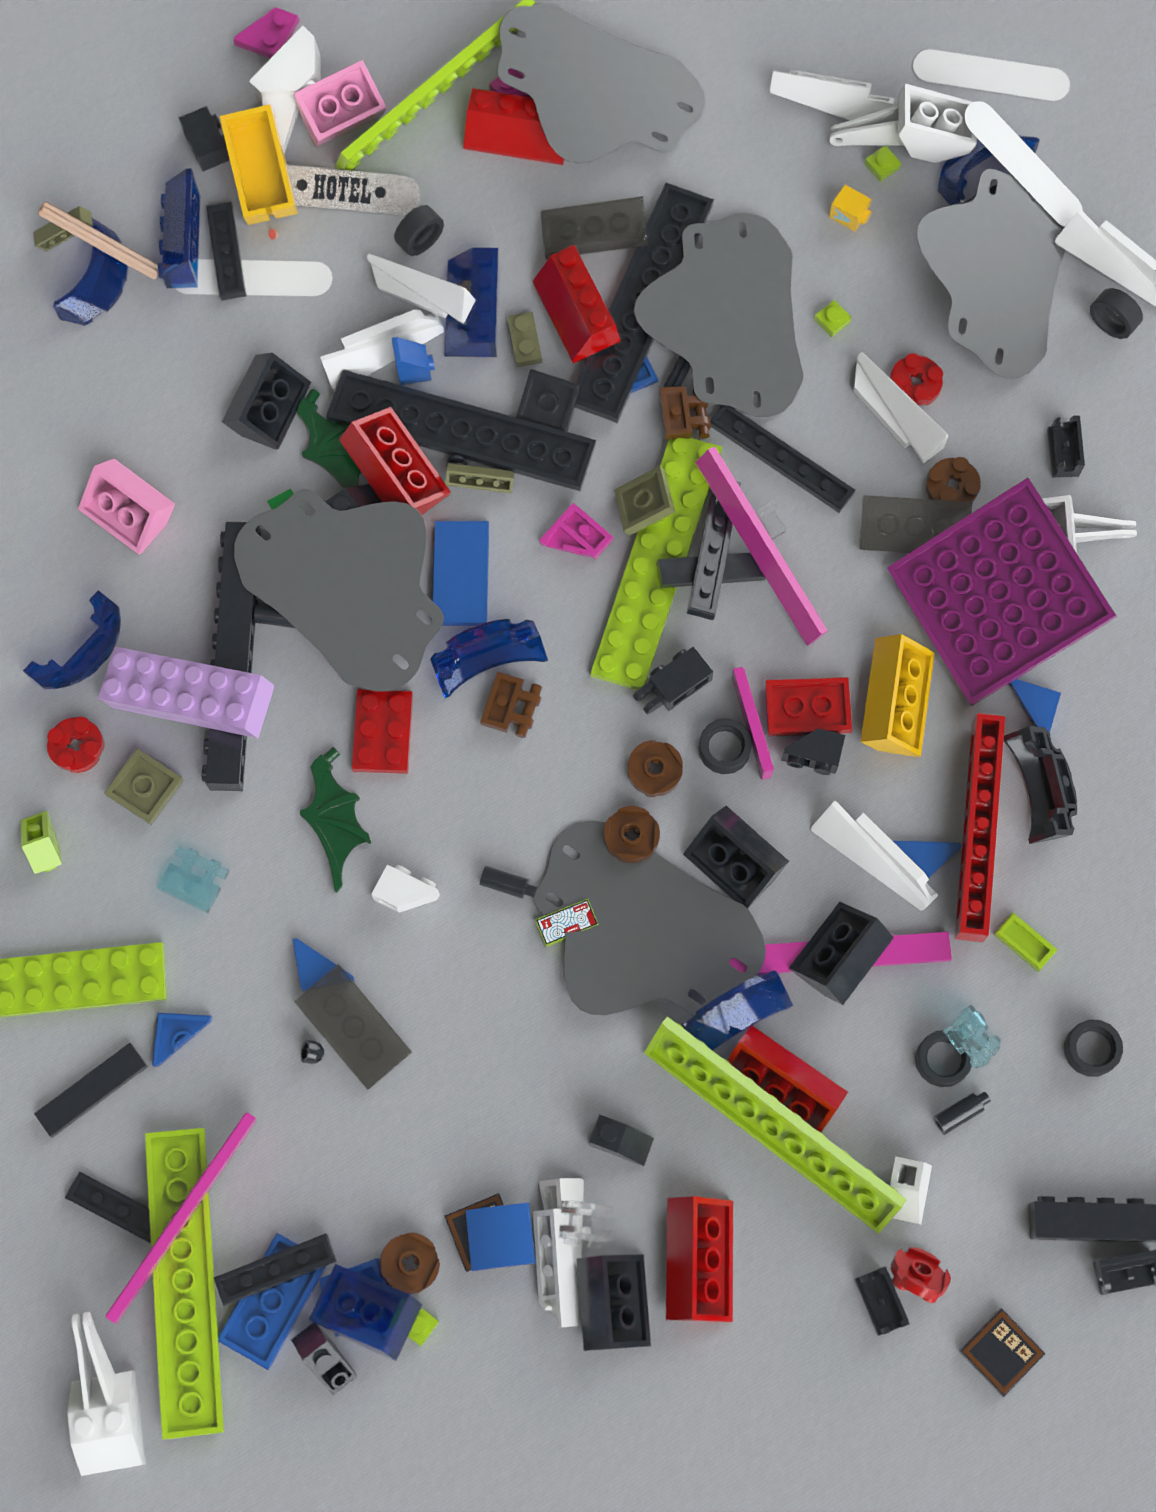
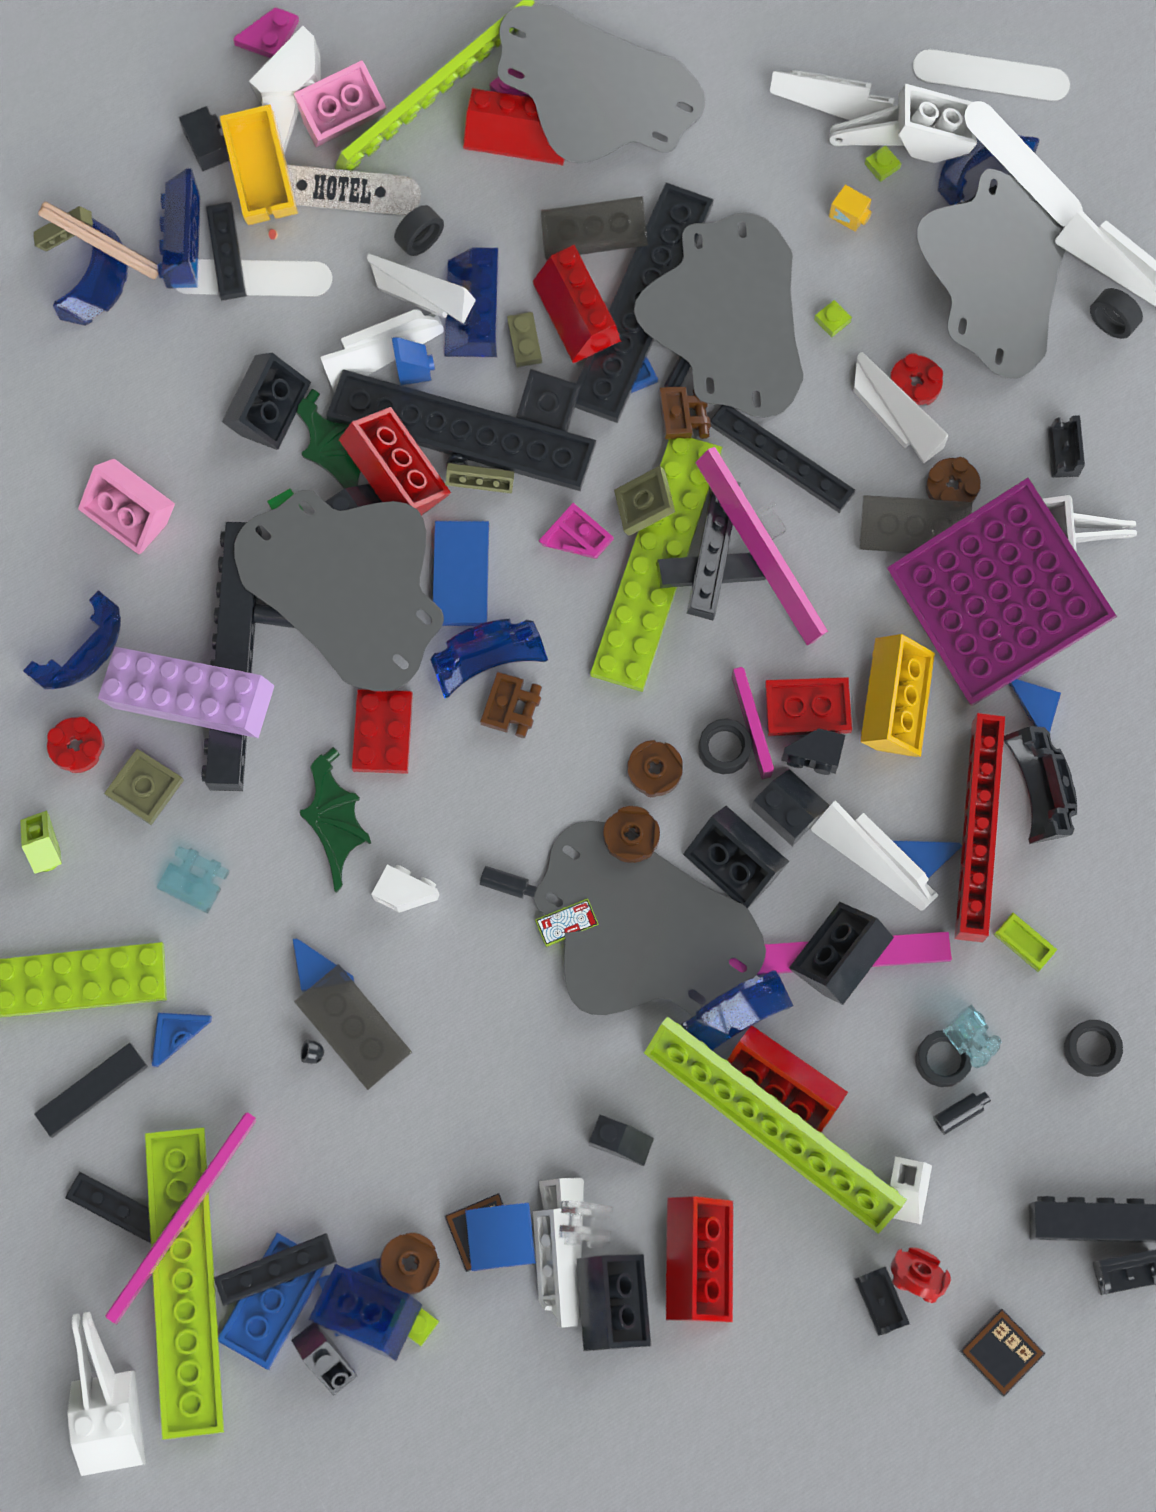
(676, 680): black hinge -> none
(789, 806): none -> black slope

